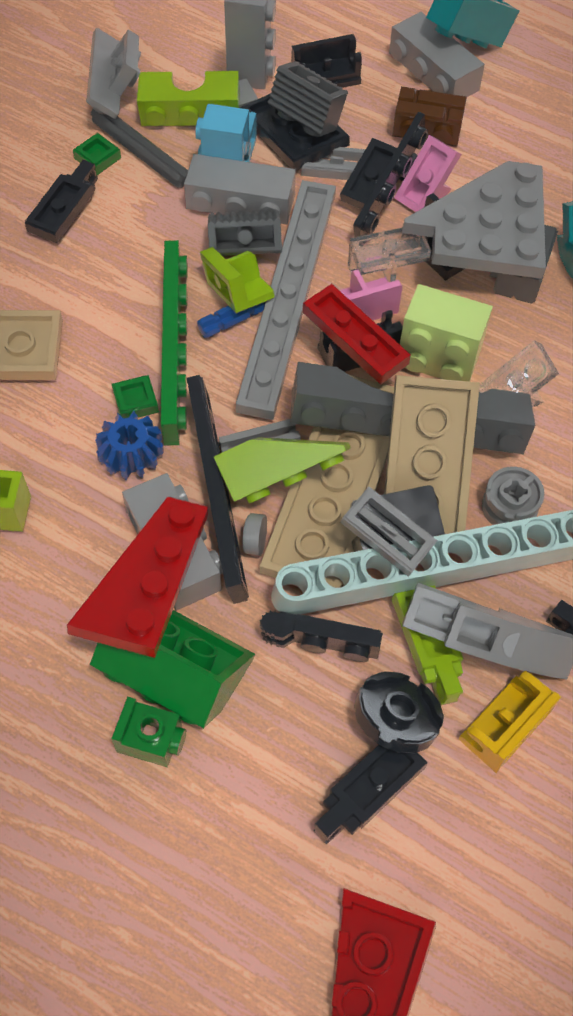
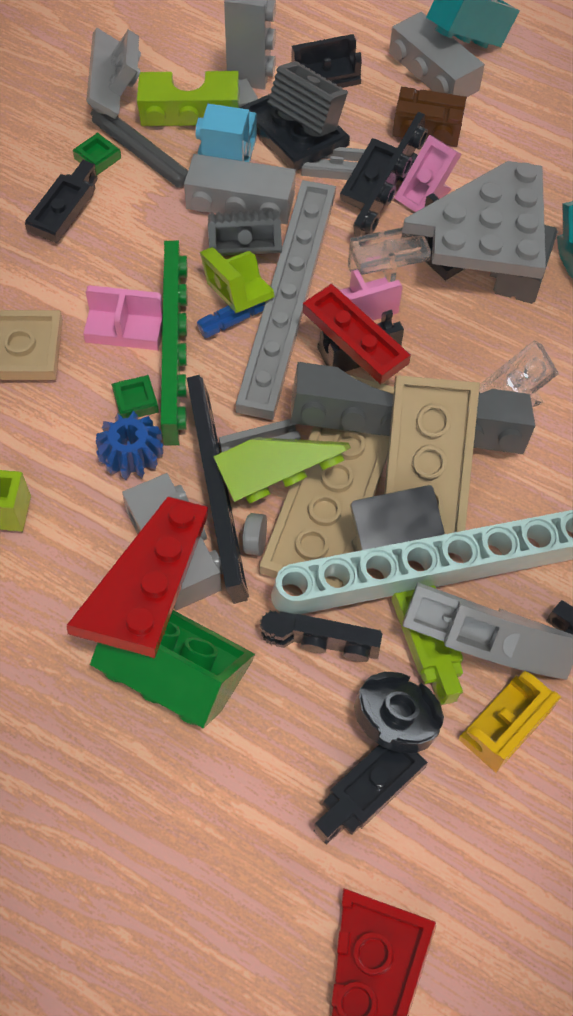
(124, 317): none -> bright pink panel
(155, 748): green brick -> none
(379, 544): light grey tile -> none
(444, 333): yellowish green brick -> none
(512, 495): light grey wheel -> none

